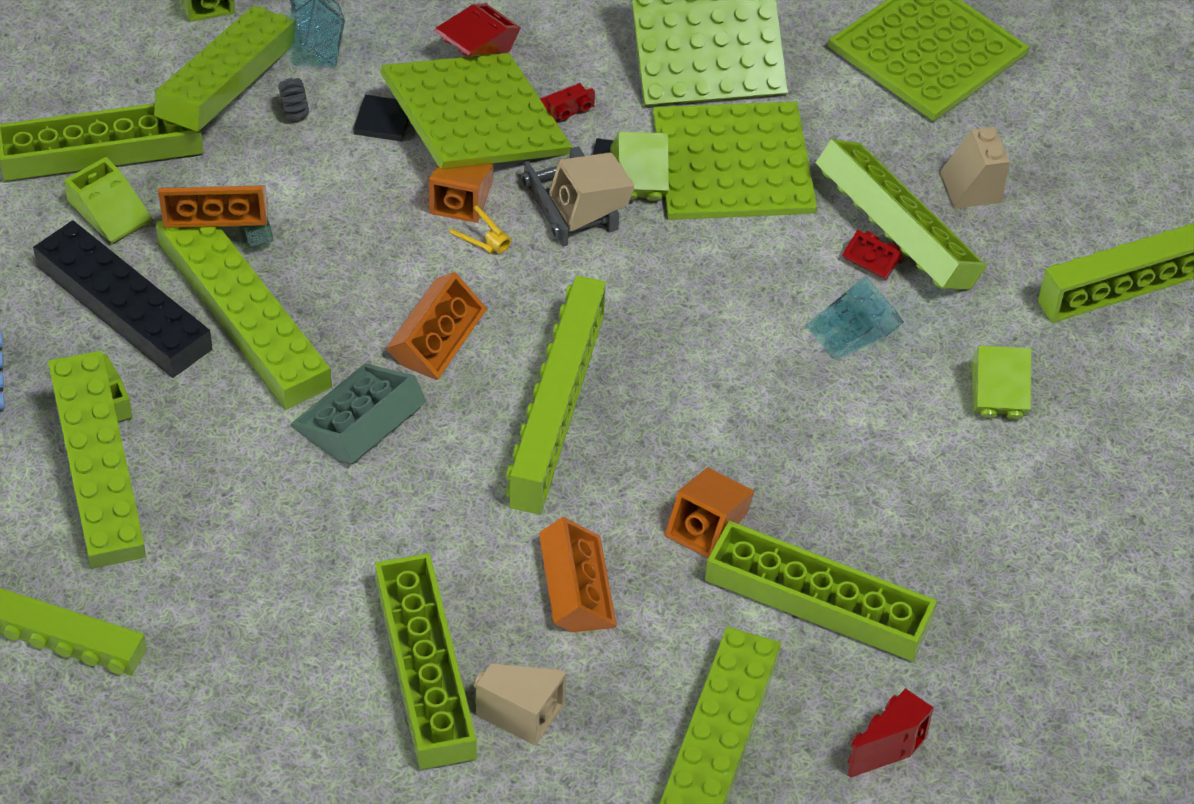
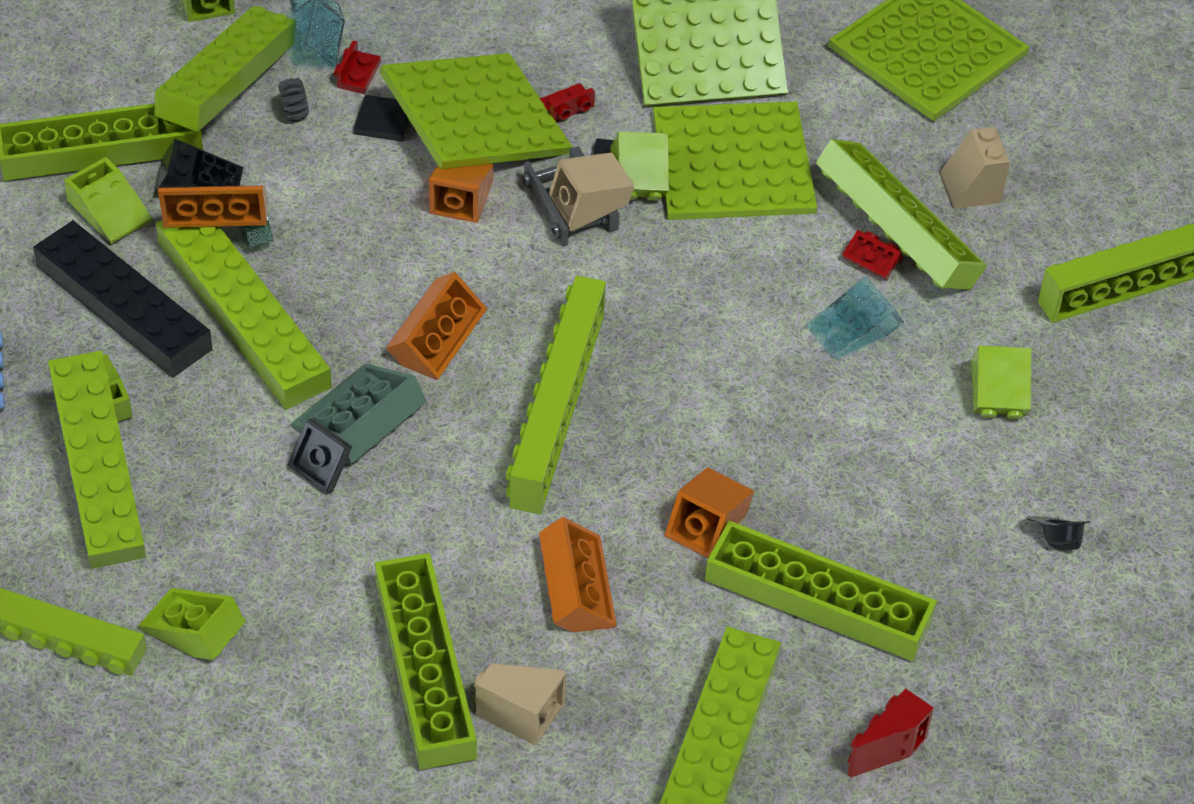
(192, 167): none -> black slope
(194, 622): none -> lime slope
(319, 456): none -> black tile
(356, 69): none -> red bracket
(479, 31): red slope -> none
(496, 238): yellow plant -> none
(1061, 533): none -> black piece

